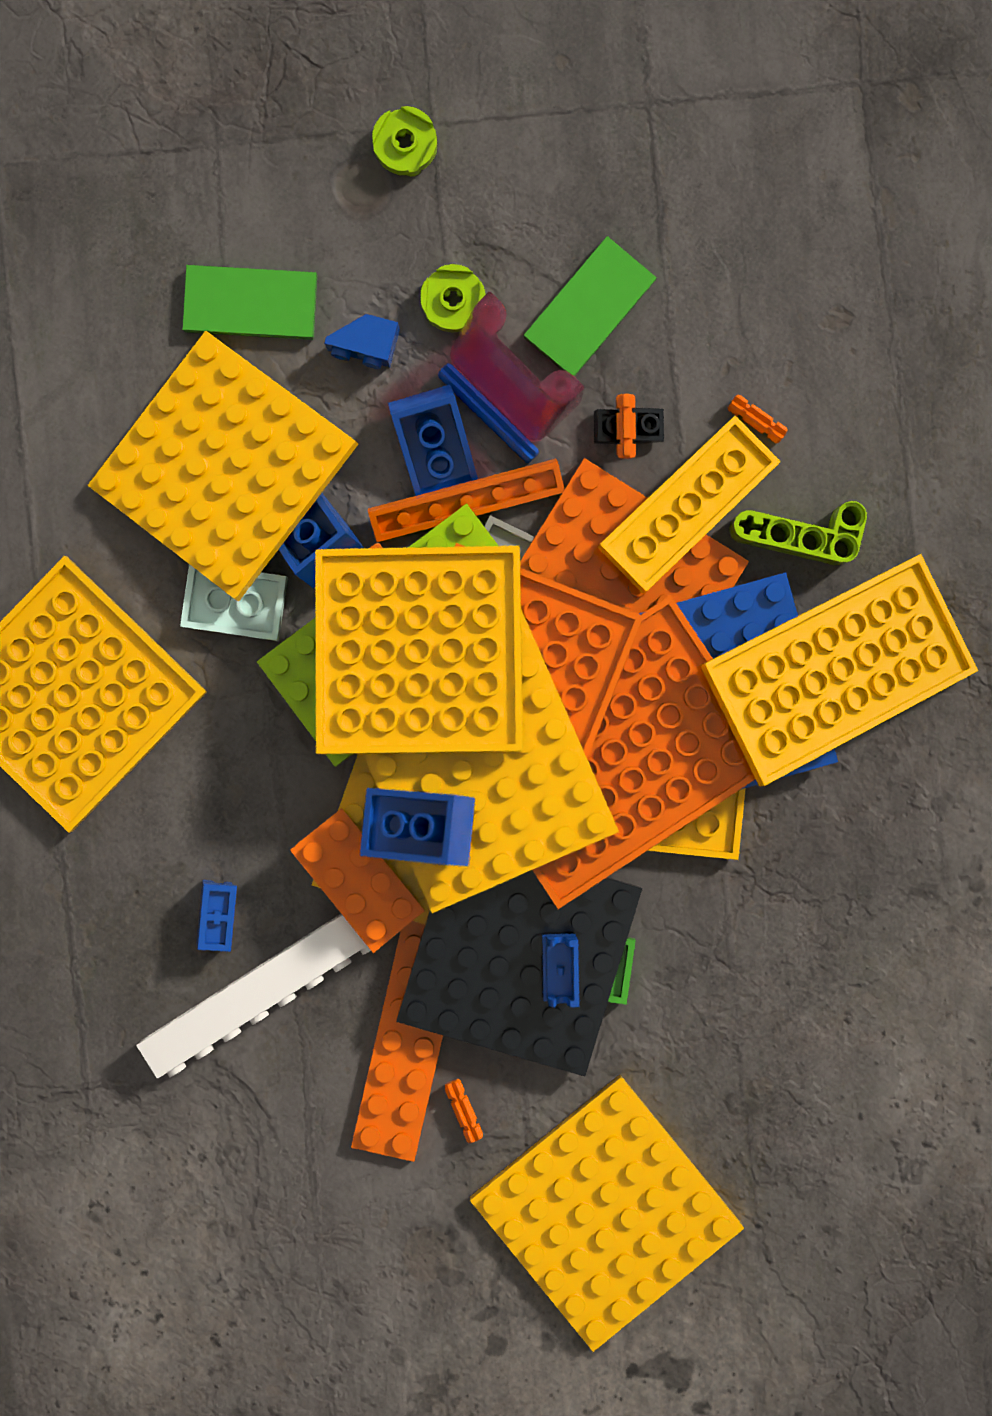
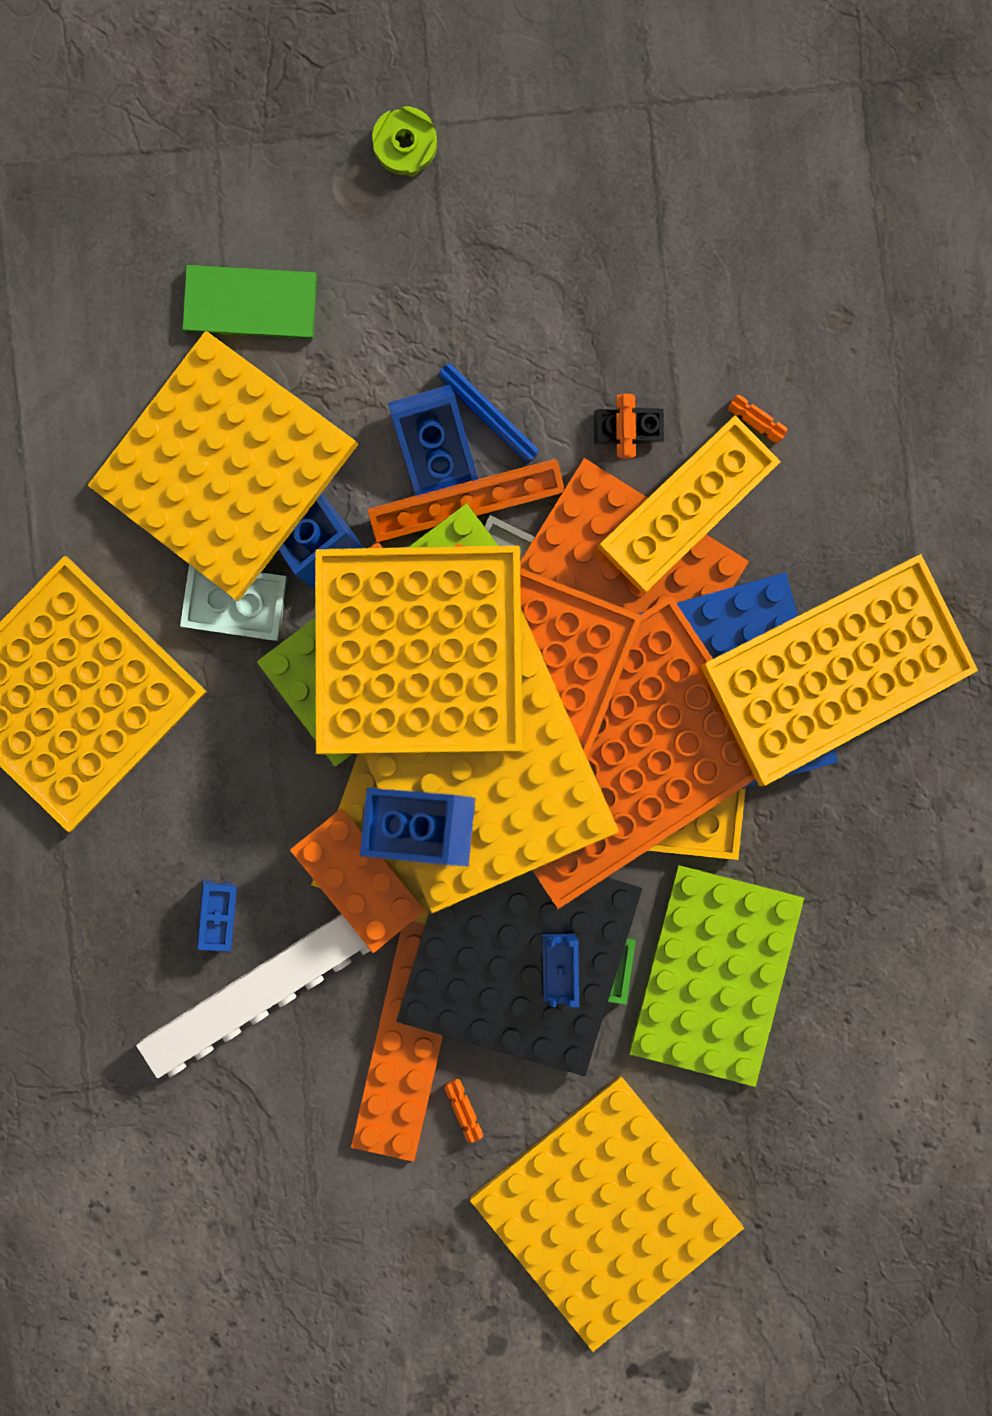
(365, 339): blue slope -> none
(440, 284): lime plate -> none
(505, 381): clear pink windscreen -> none
(590, 307): bright green tile -> none
(716, 975): none -> lime plate
(795, 531): lime beam -> none

